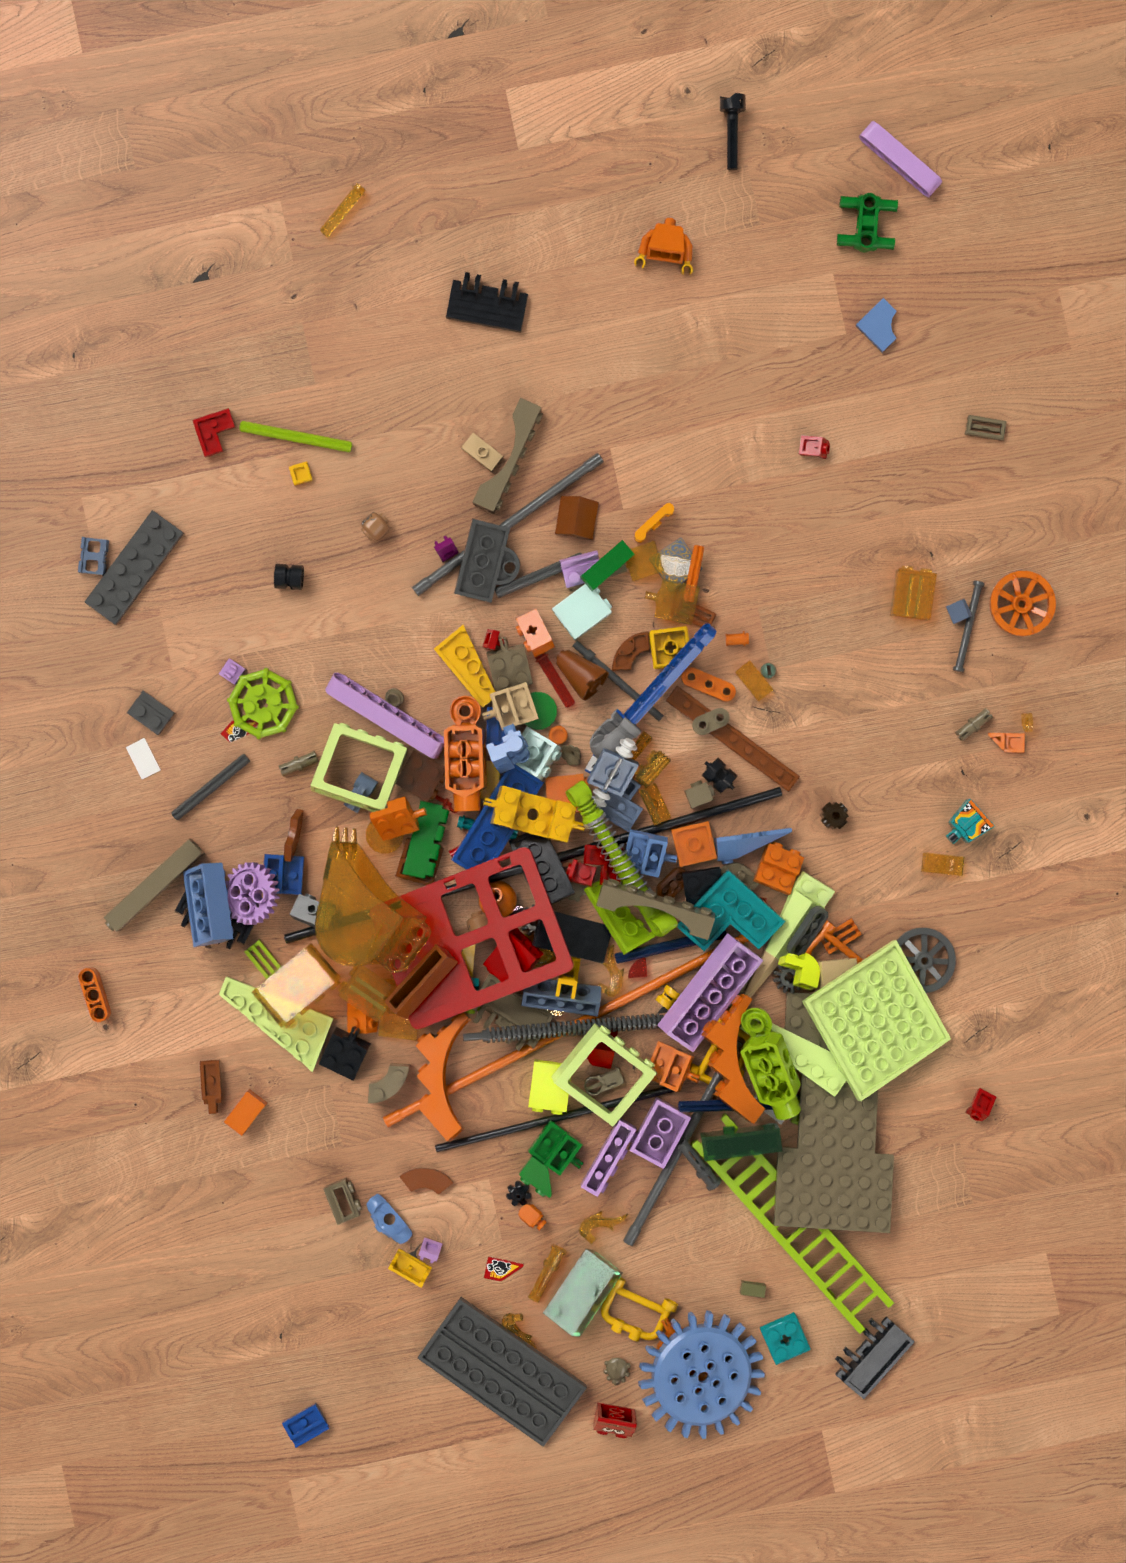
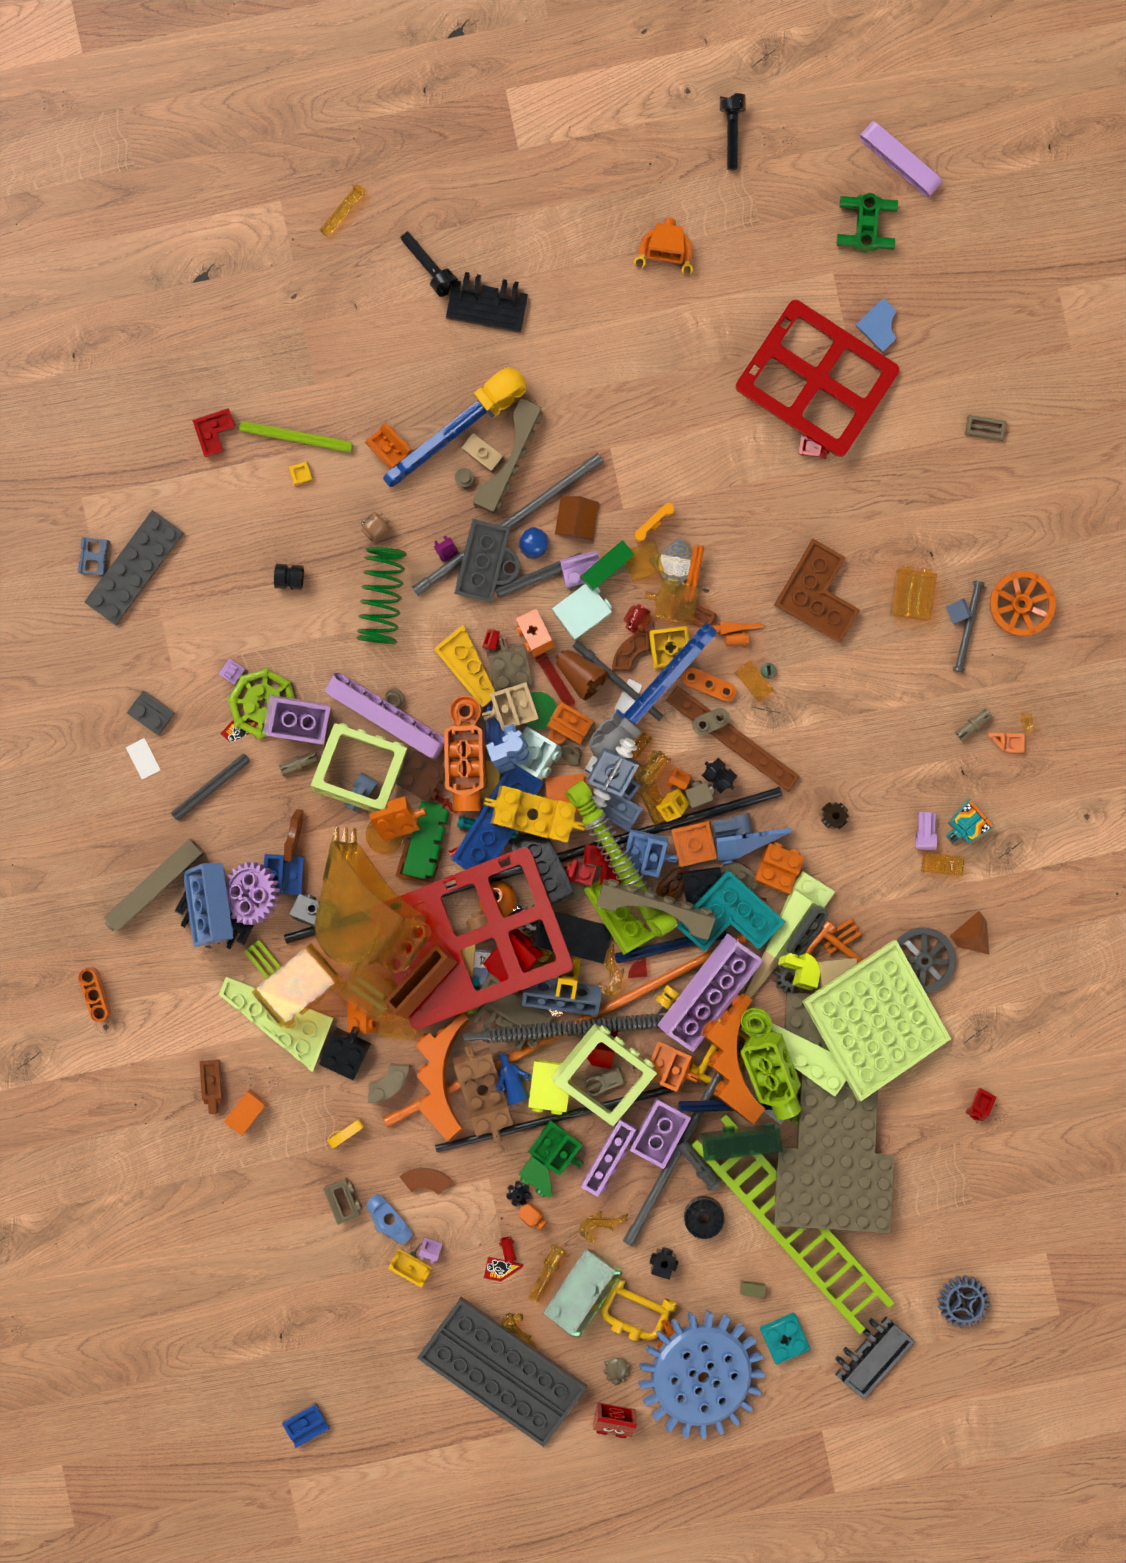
(296, 719): none -> lavender brick
(345, 1133): none -> yellow piece
(388, 446): none -> orange bracket
(388, 555): none -> green piece
(442, 279): none -> black piece
(464, 477): none -> dark tan plate
(480, 970): none -> sticker
(487, 1110): none -> medium nougat brick
(498, 394): none -> piece
(508, 1249): none -> red pin
(513, 1085): none -> blue piece
(533, 543): none -> blue hair
(570, 723): none -> orange plate
(625, 700): none -> white sticker
(637, 618): none -> clear red head
(663, 1269): none -> black brick
(673, 805): none -> yellow brick
(679, 779): none -> orange tile
(708, 1228): none -> black wheel
(729, 627): none -> orange piece
(736, 825): none -> sand blue piece
(807, 594): none -> dark orange plate
(818, 378): none -> red window
(926, 837): none -> lavender piece
(957, 1303): none -> sand blue gear
(972, 934): none -> dark orange slope

